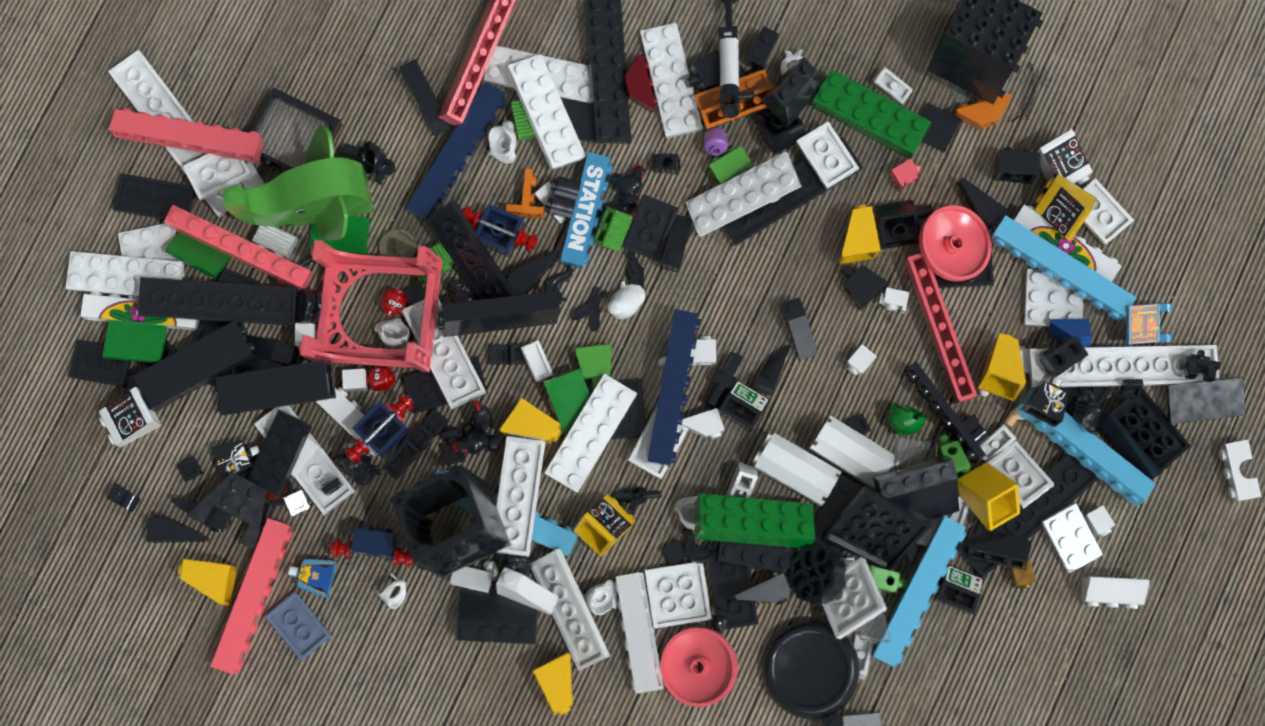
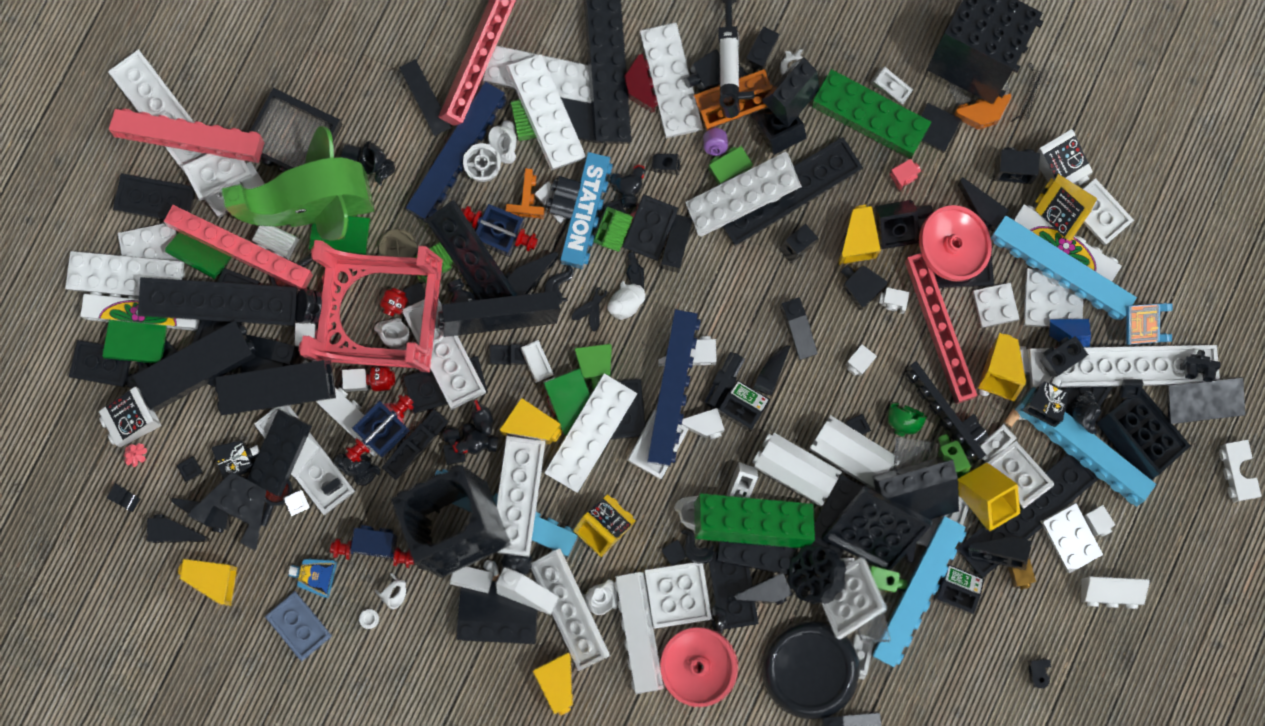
(135, 453): none -> coral plant
(252, 596): coral brick -> none
(369, 619): none -> white tile
(482, 162): none -> white cylinder
(635, 497): black piece -> none
(799, 243): none -> black torso
(827, 155): white plate -> none
(995, 305): none -> white plate
(1038, 674): none -> black leg

